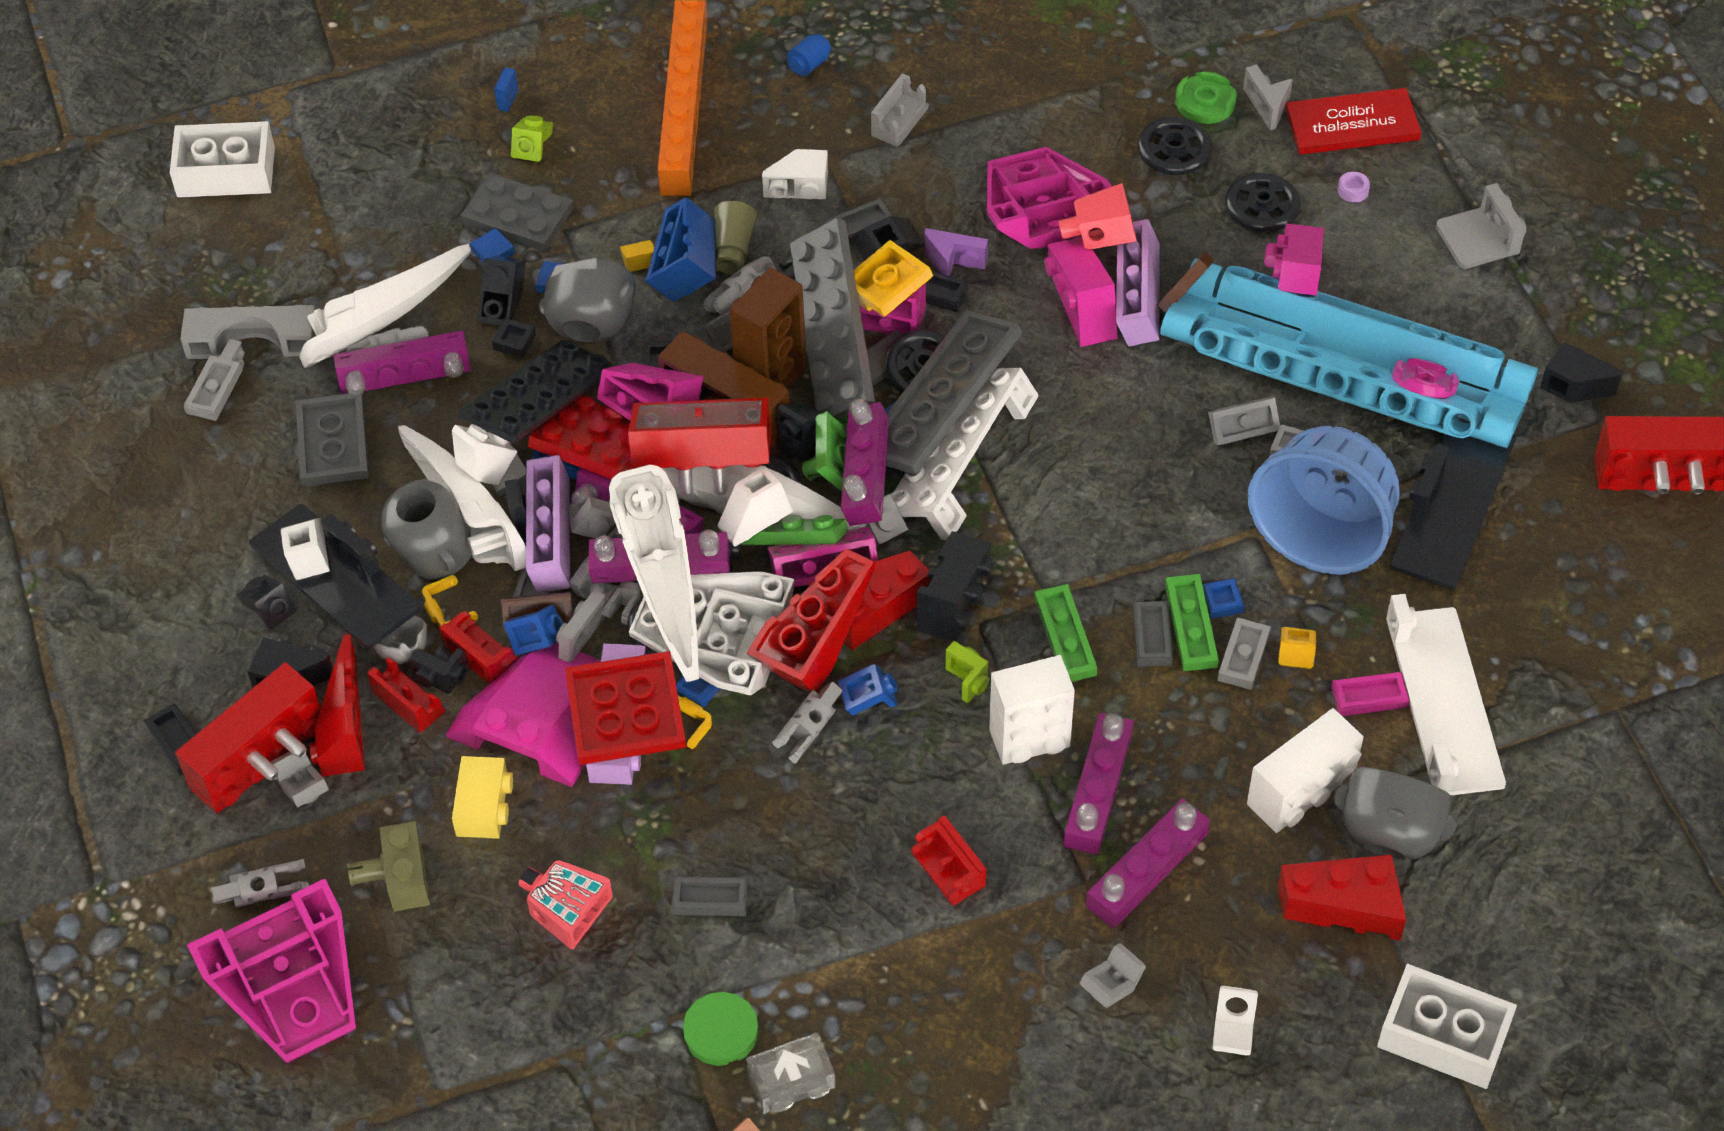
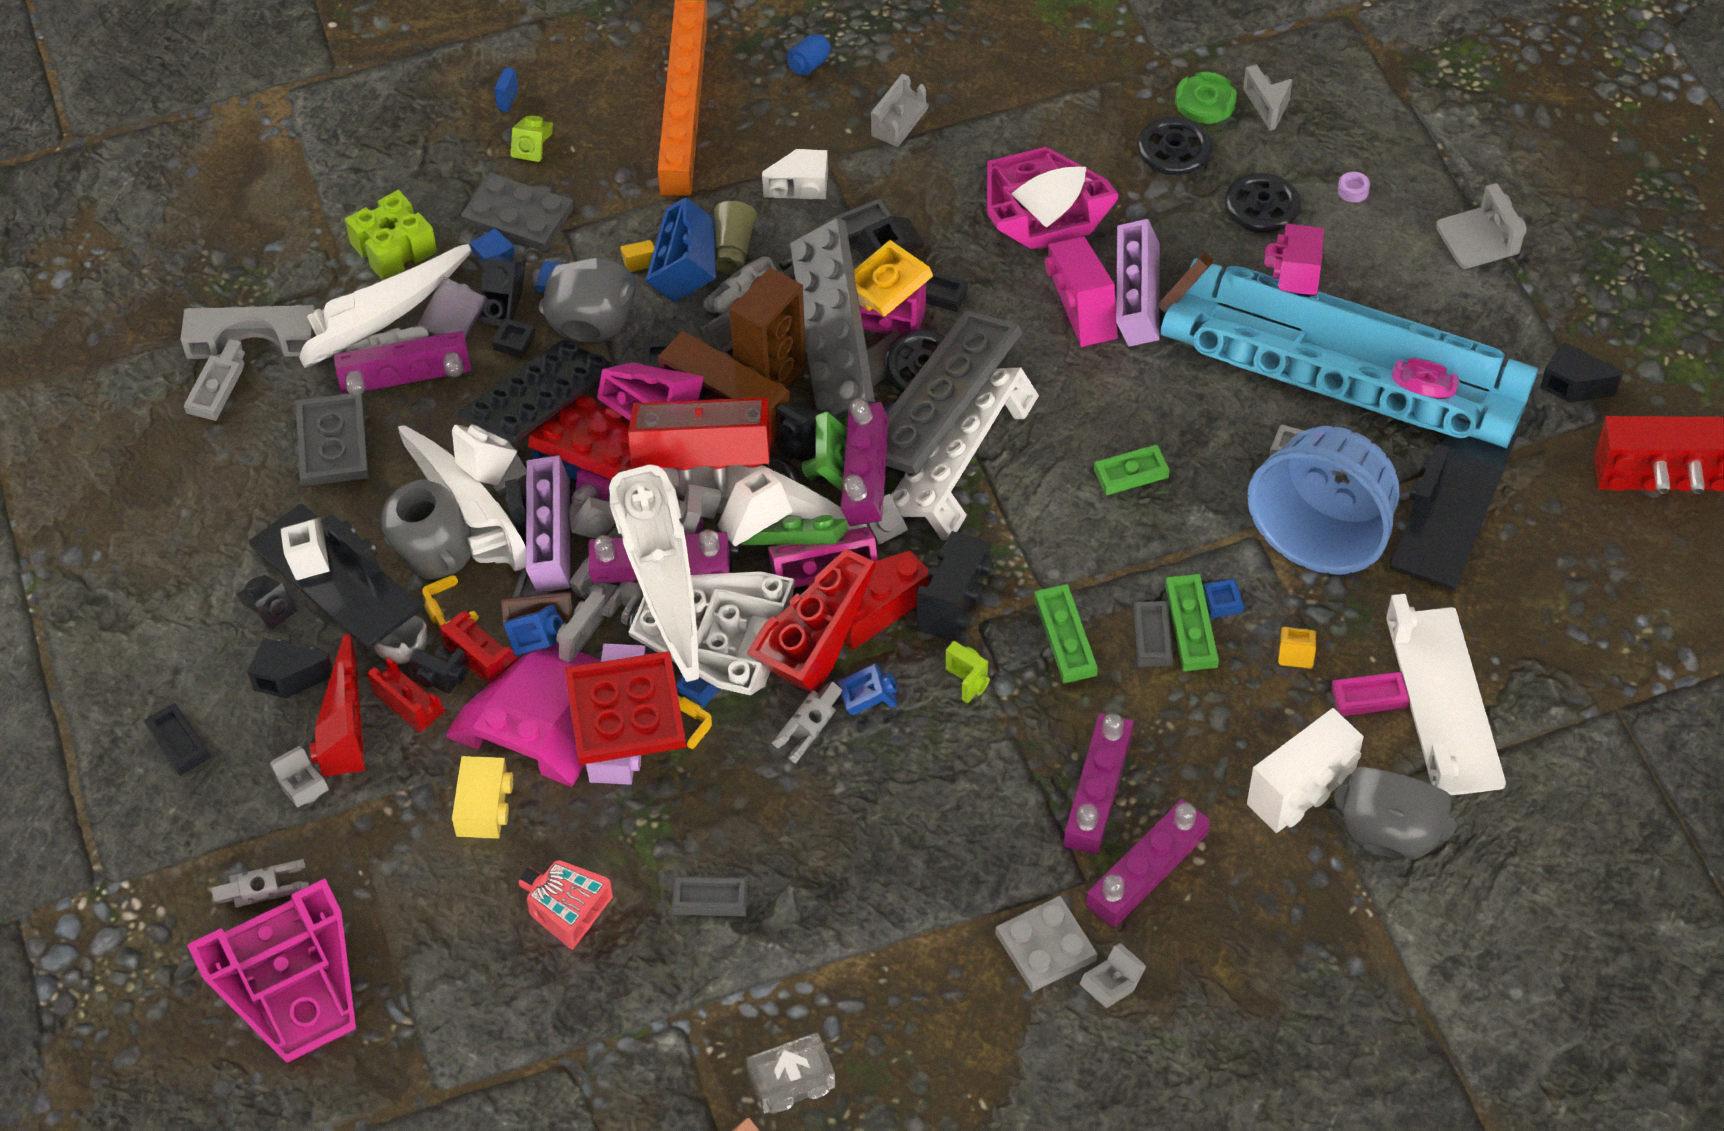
(222, 159): white brick -> none
(248, 736): red piece -> none
(391, 235): none -> lime brick
(399, 867): olive brick -> none
(452, 309): none -> clear purple piece
(698, 503): none -> light grey bracket
(720, 1028): bright green tile -> none
(949, 248): medium lavender slope -> none
(949, 861): red hinge -> none
(1031, 710): white brick -> none
(1046, 943): none -> light grey plate
(1051, 193): none -> white sticker
(1101, 219): coral torso -> none
(1131, 469): none -> bright green plate
(1234, 1030): white bracket -> none
(1244, 420): light grey plate -> none
(1244, 653): light grey plate -> none
(1344, 893): red wedge -> none
(1352, 121): red tile -> none
(1446, 1026): white brick -> none

